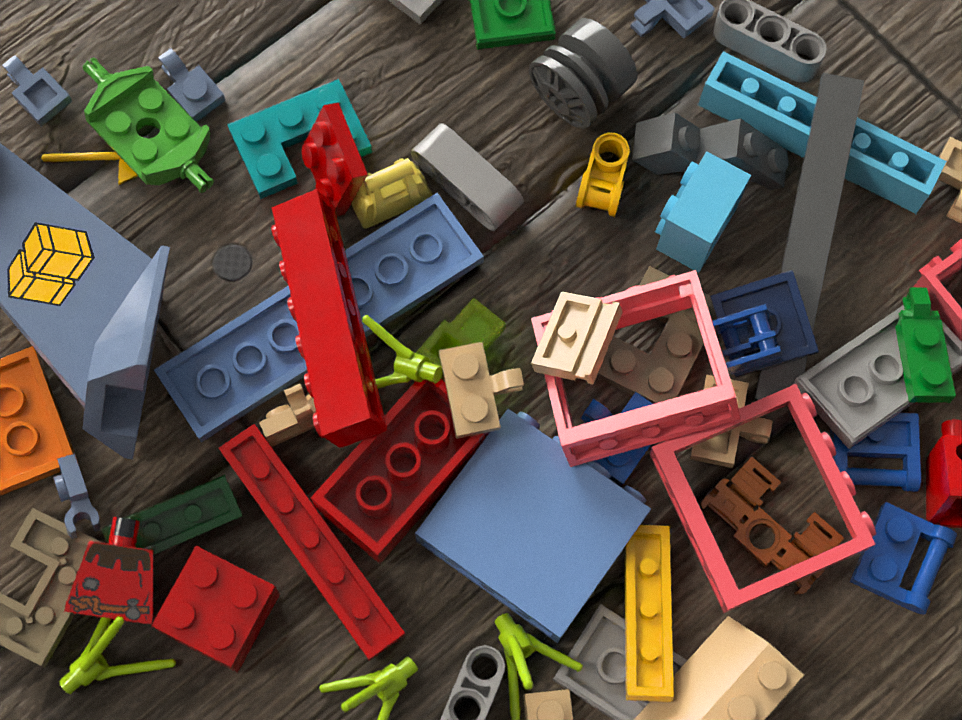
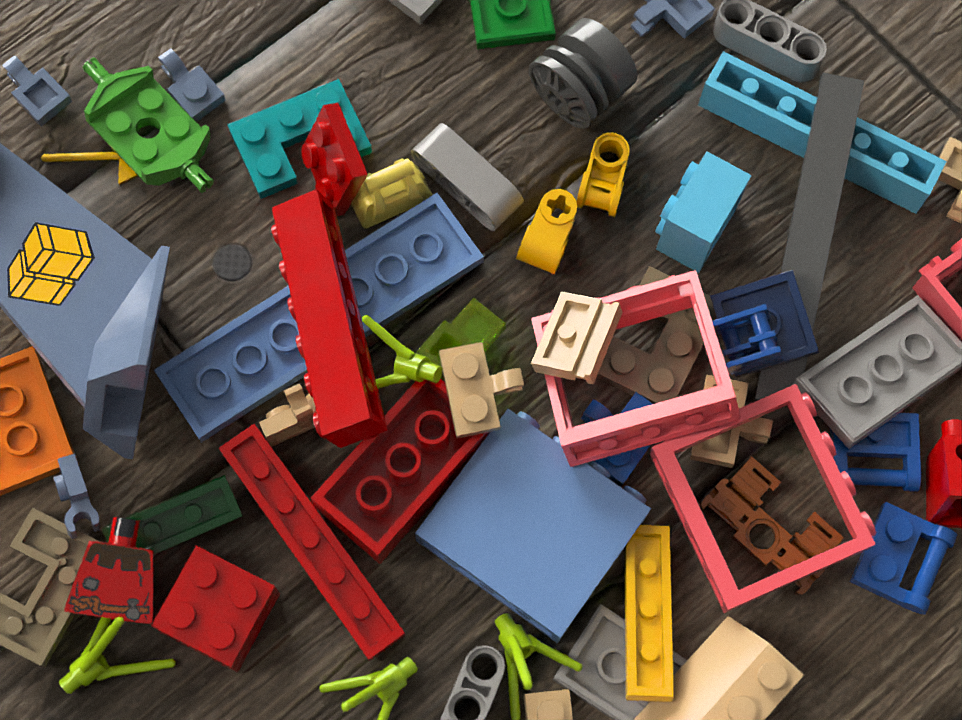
(547, 236): none -> yellow piece
(673, 142): dark grey arch -> none
(923, 350): green hinge -> none

